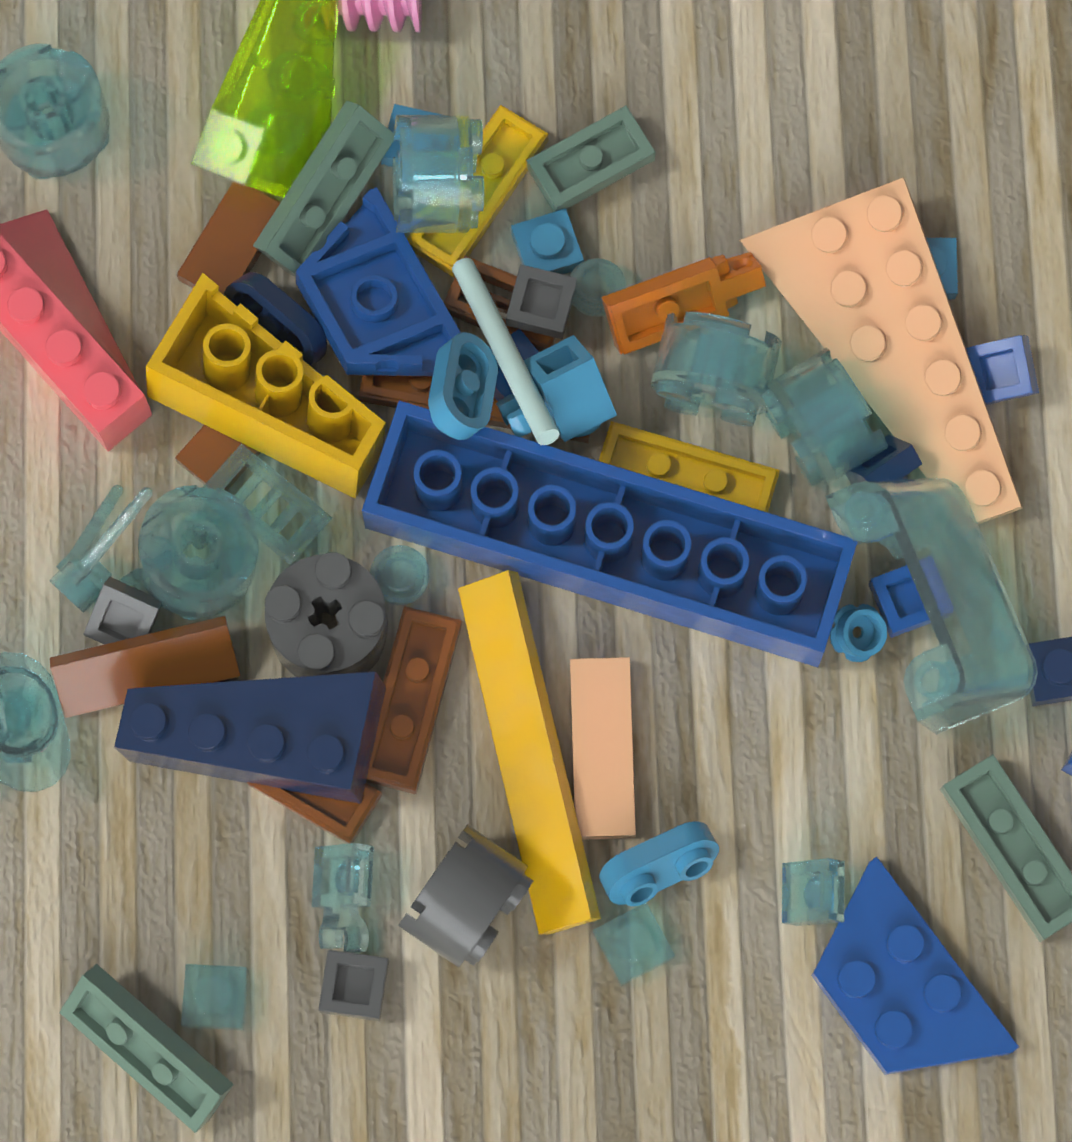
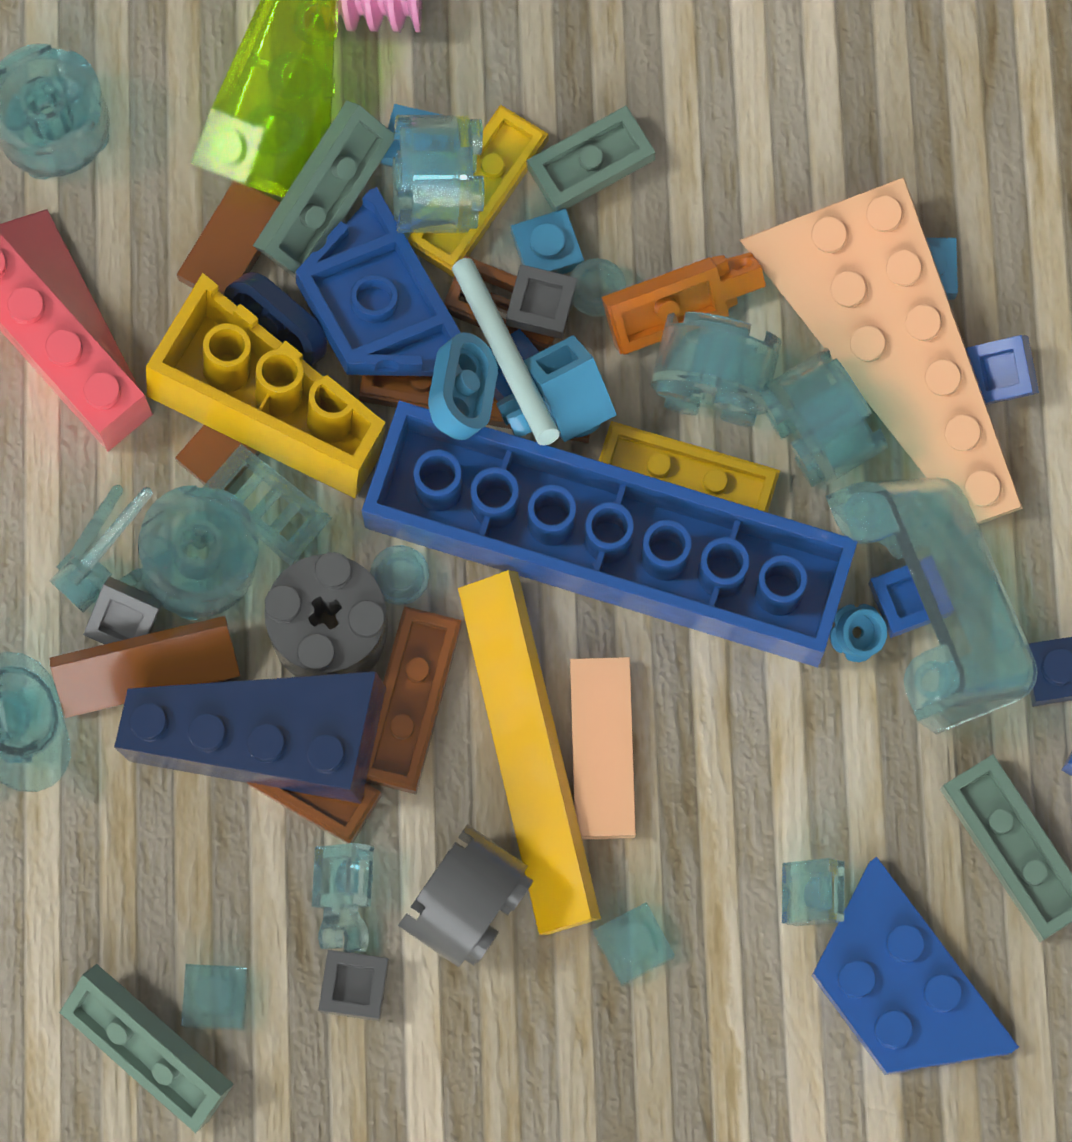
(658, 863): dark azure plate -> none
(888, 465): dark blue plate -> none

